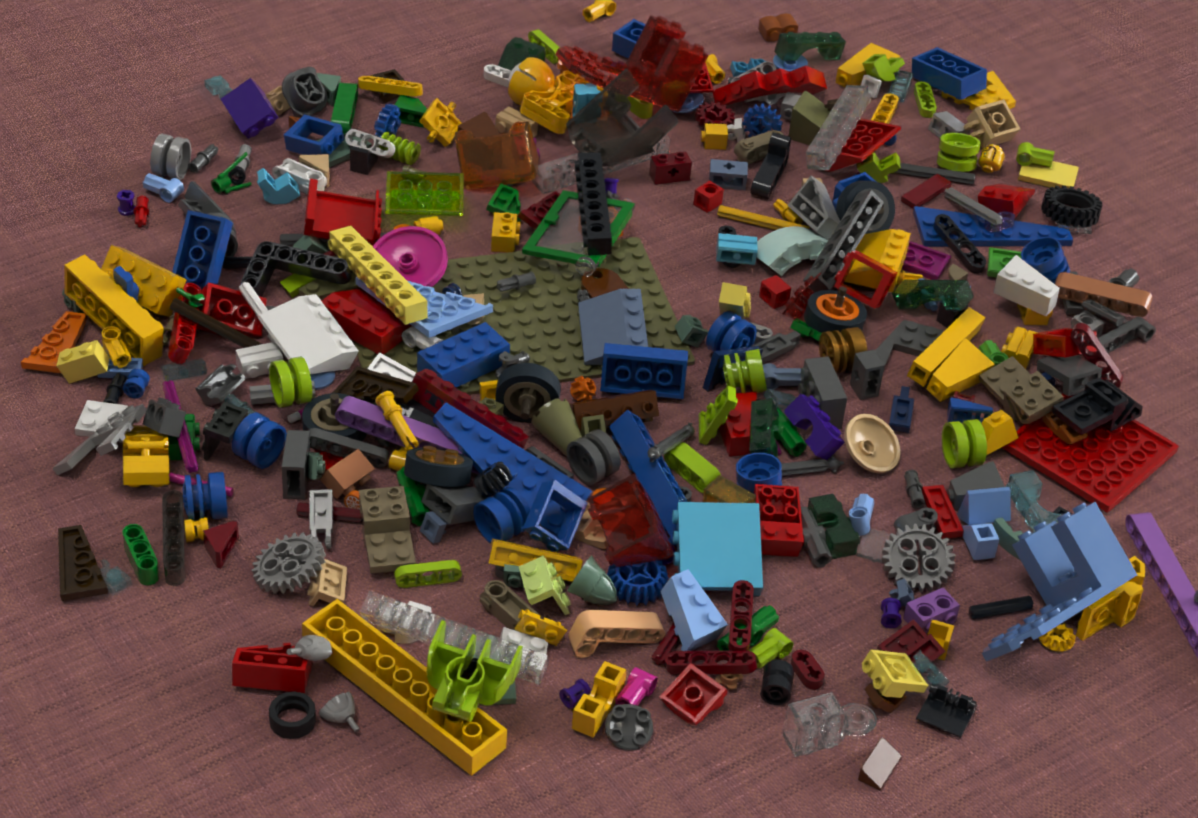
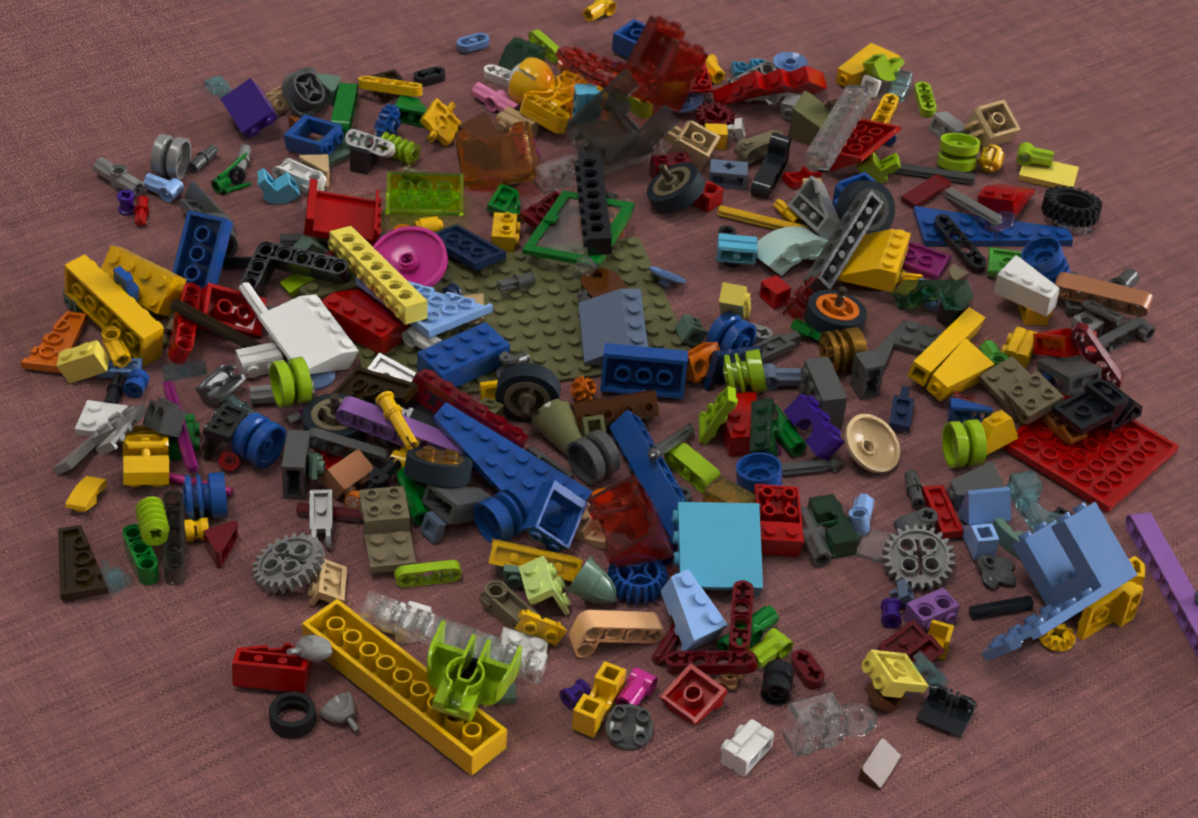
(85, 493): none -> yellow slope
(118, 176): none -> light grey piece
(152, 521): none -> lime piece
(193, 299): green hand -> none
(228, 467): none -> red plate
(382, 476): none -> black piece
(429, 76): none -> black beam
(469, 247): none -> dark blue plate
(472, 42): none -> medium blue plate
(493, 99): none -> bright pink piece
(493, 479): black gear -> none
(611, 184): dark purple bush -> none
(666, 277): none -> medium blue dish
(675, 187): none -> black wheel
(694, 140): none -> tan hinge
(699, 361): none -> orange brick
(746, 747): none -> white brick
(763, 122): blue gear -> none
(772, 26): dark orange brick -> none
(780, 399): clear light blue tile -> none
(793, 45): clear green arch -> none
(794, 179): none -> red slope
(883, 287): red window -> none
(949, 73): blue brick -> none
(994, 92): yellow wing -> none
(996, 571): none -> dark grey plate

